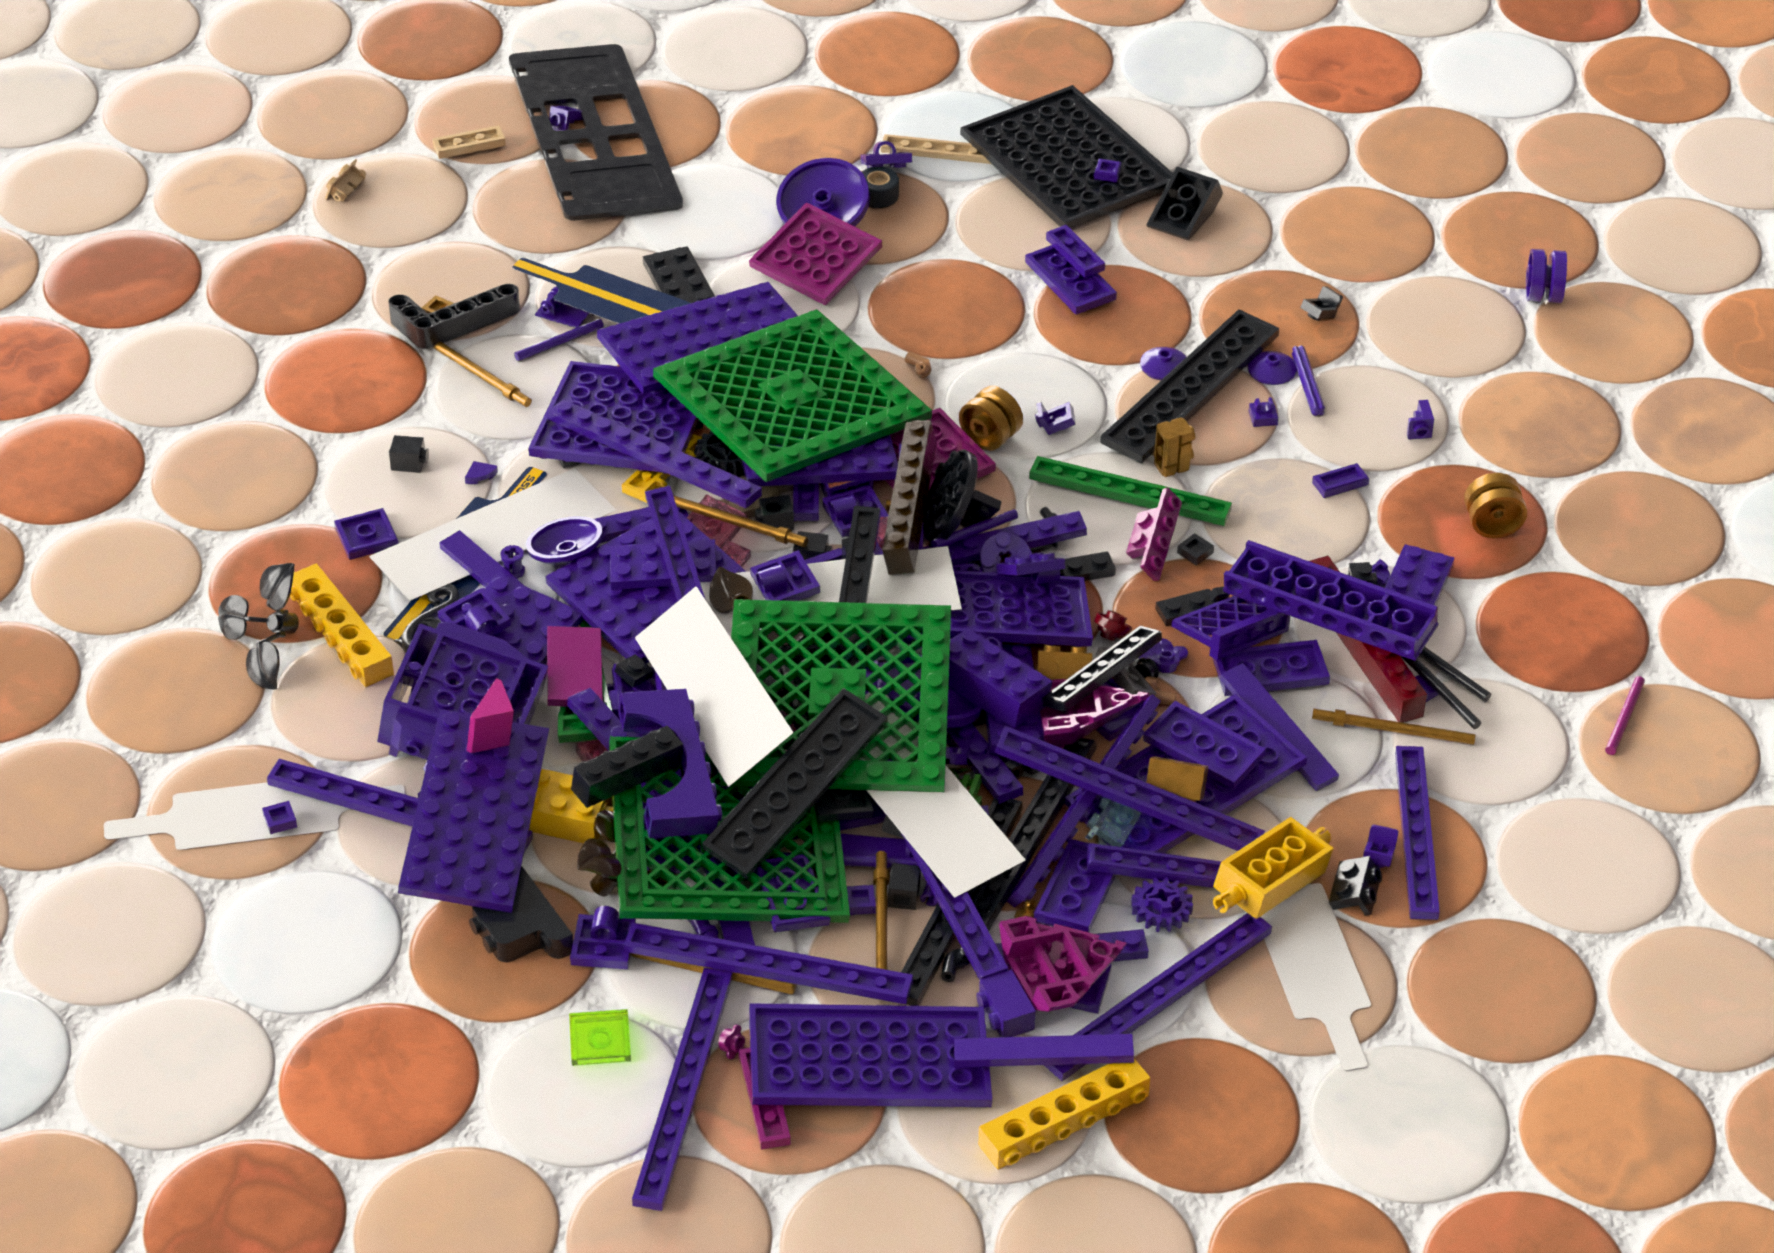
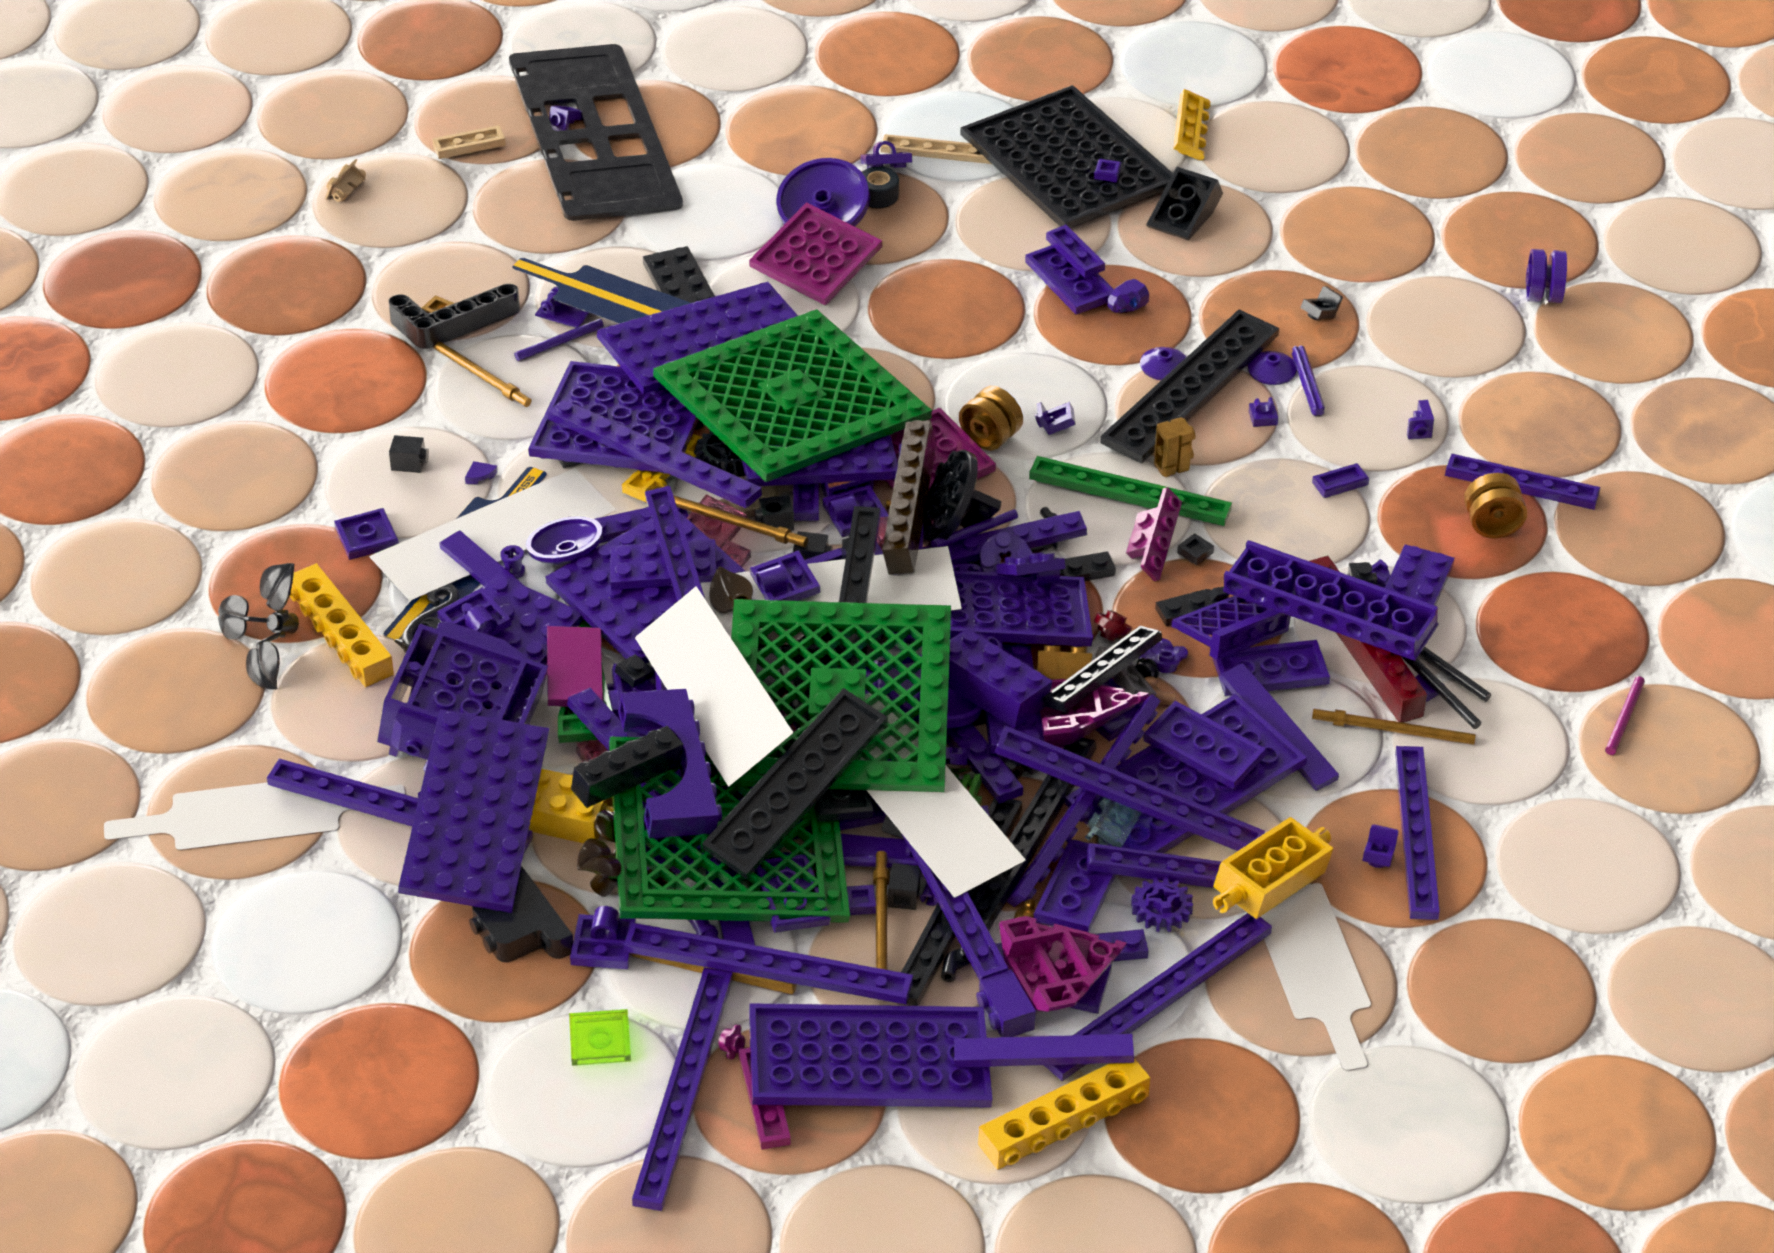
(279, 817): dark purple plate -> none
(491, 720): dark pink slope -> none
(921, 364): medium nougat arm -> none
(1128, 296): none -> dark purple rock
(1178, 777): pearl gold brick -> none
(1190, 126): none -> yellow hinge
(1356, 884): black bracket -> none
(1529, 482): none -> dark purple tile

